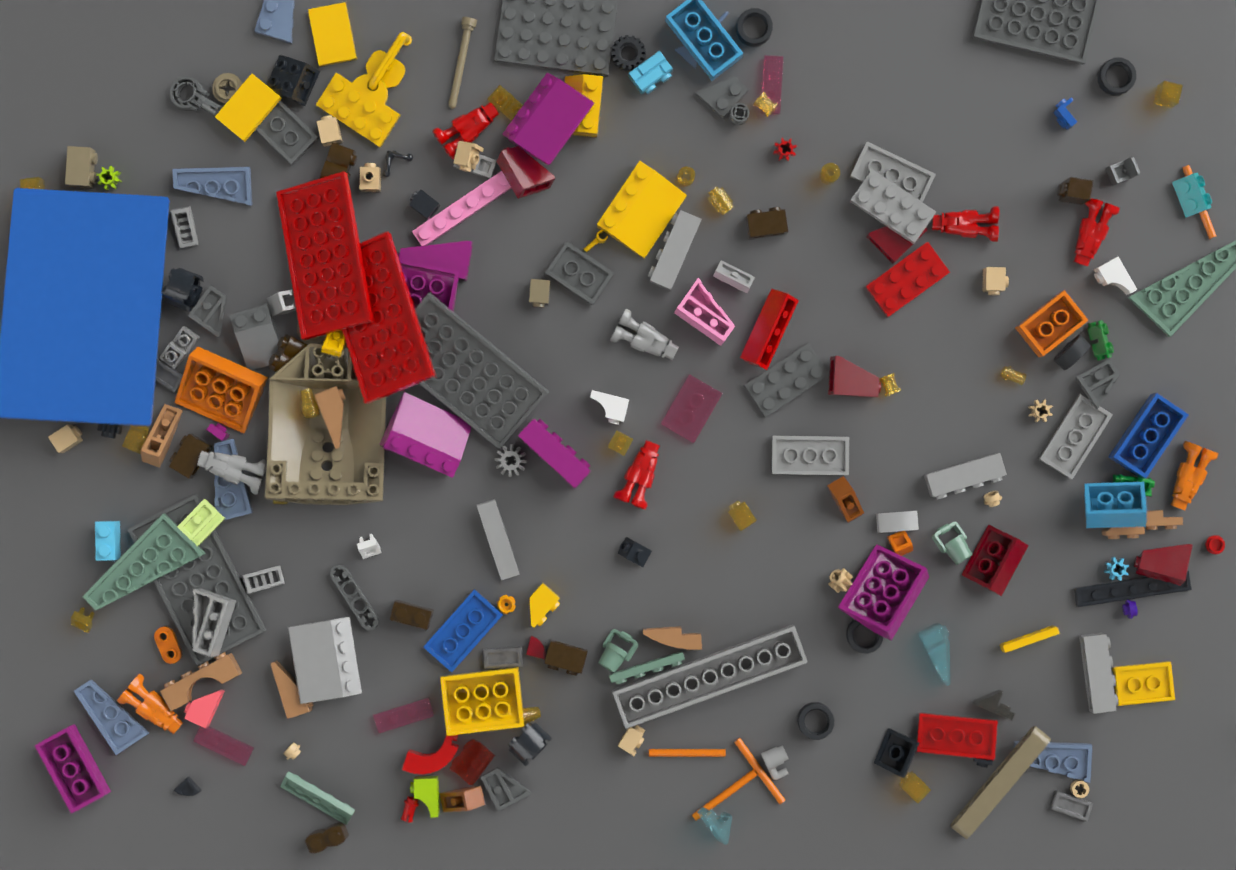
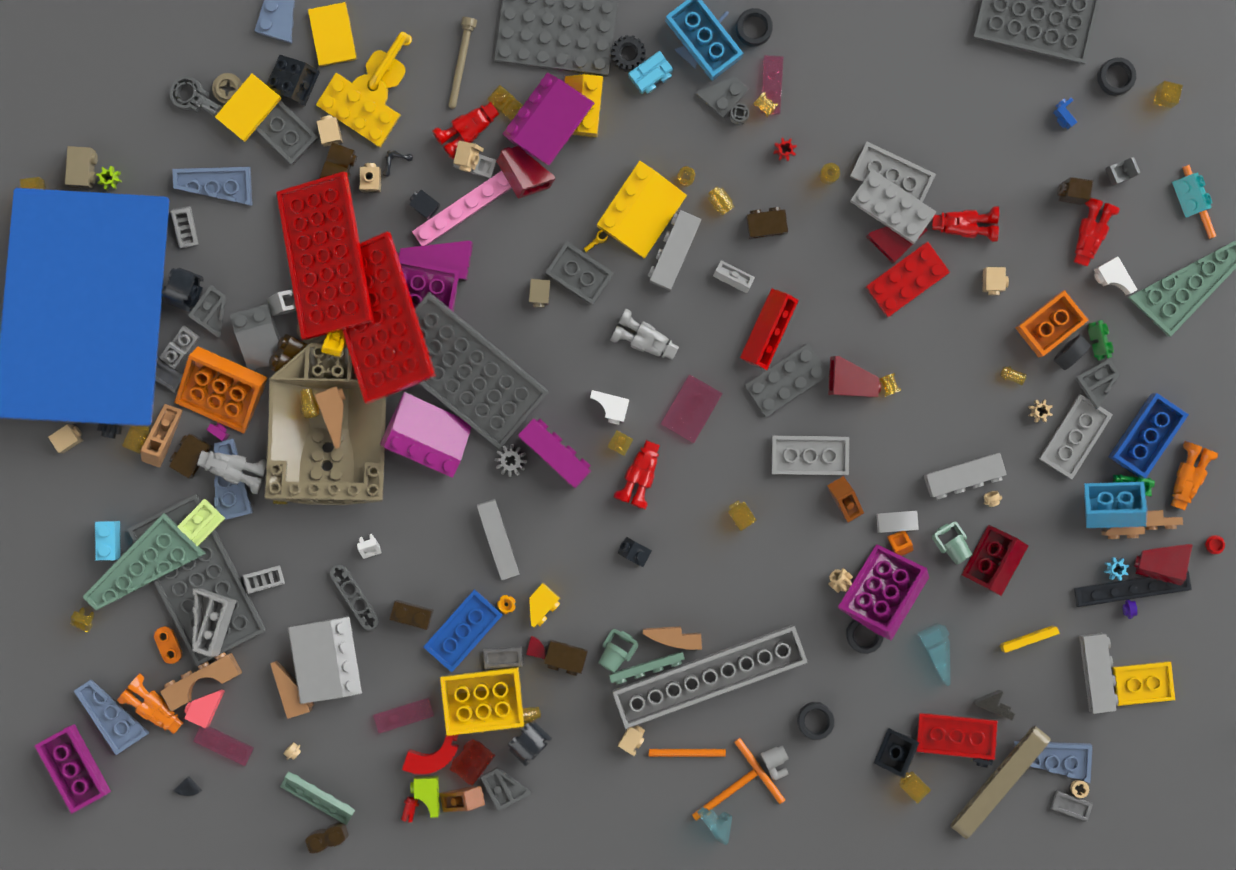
(704, 314): bright pink wedge -> none

